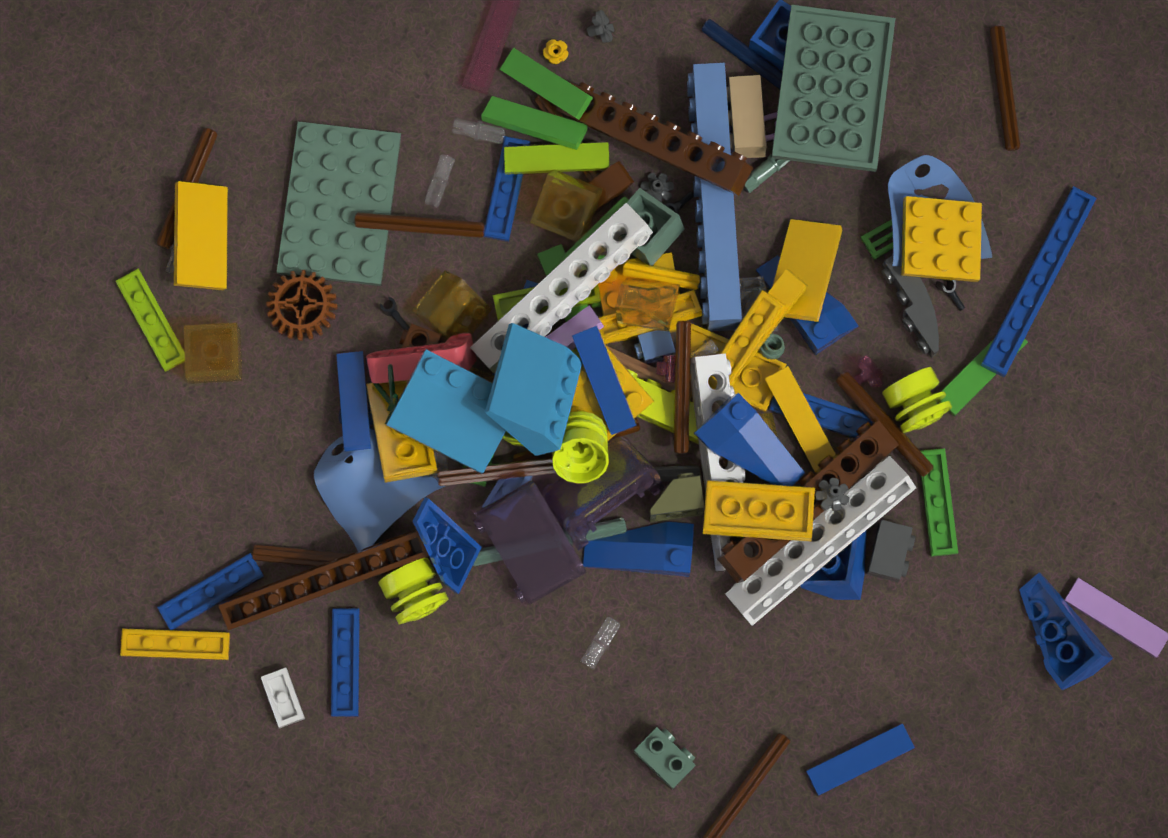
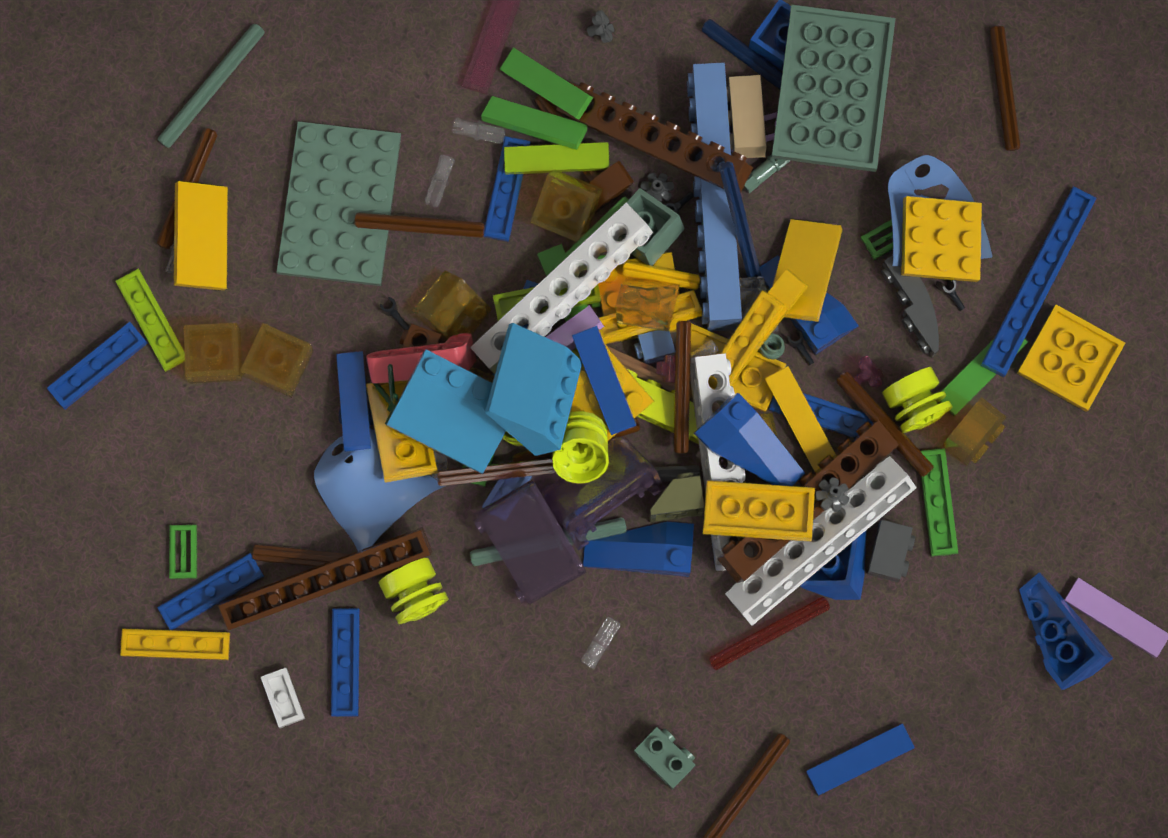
(97, 365): none -> blue plate
(172, 555): none -> bright green tile
(211, 85): none -> sand green axle
(277, 360): none -> clear yellow brick
(313, 306): dark orange gear -> none
(447, 544): blue wedge -> none
(558, 57): yellow plate -> none
(739, 219): none -> dark blue axle
(769, 633): none -> clear red axle
(800, 347): none -> black hand
(969, 438): none -> clear yellow brick
(1071, 358): none -> yellow plate

